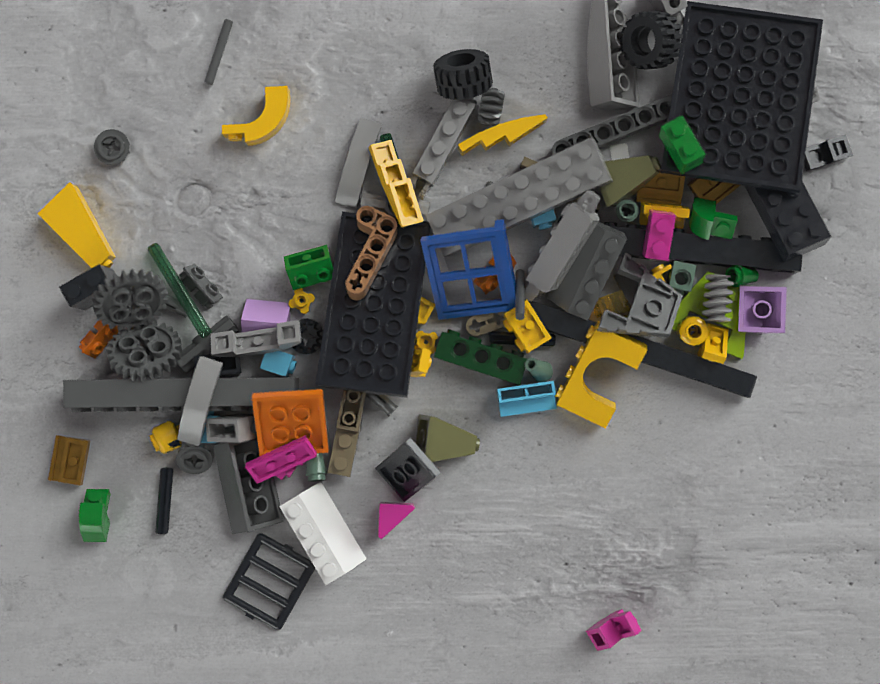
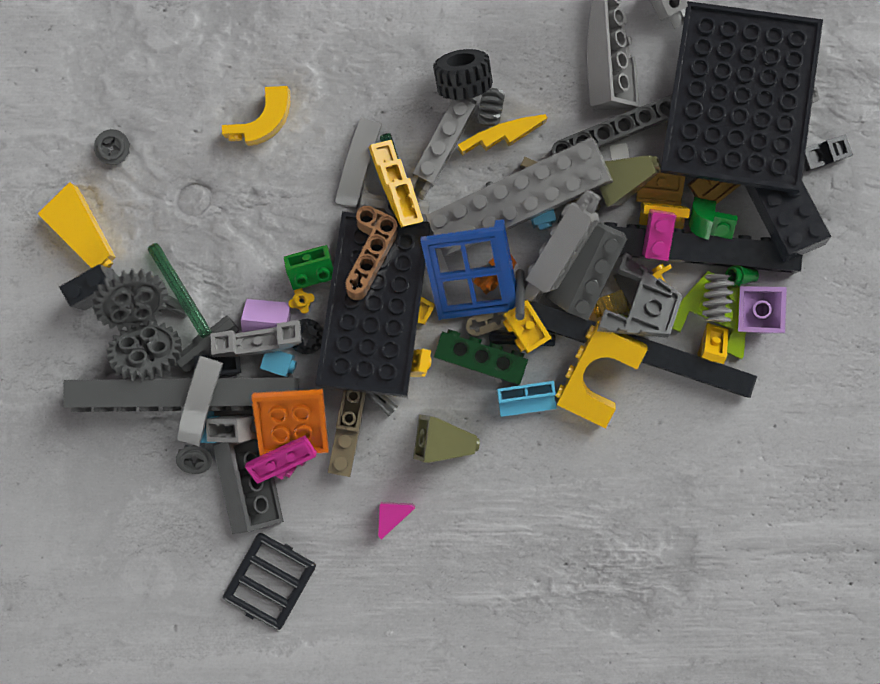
(69, 460): pearl gold plate -> none
(93, 343): orange hinge -> none
(93, 515): green brick -> none
(164, 500): black axle -> none
(165, 437): yellow head -> none
(207, 292): dark grey hinge -> none
(218, 52): dark grey bar -> none
(316, 469): sand green cone -> none
(323, 533): white slope -> none
(407, 470): black tile -> none
(430, 337): yellow plate -> none
(540, 370): sand green cone -> none
(612, 629): dark pink brick -> none
(631, 207): sand green cone -> none
(666, 40): black tyre -> none
(681, 144): green brick -> none
(687, 271): sand green brick -> none
(700, 332): yellow head -> none

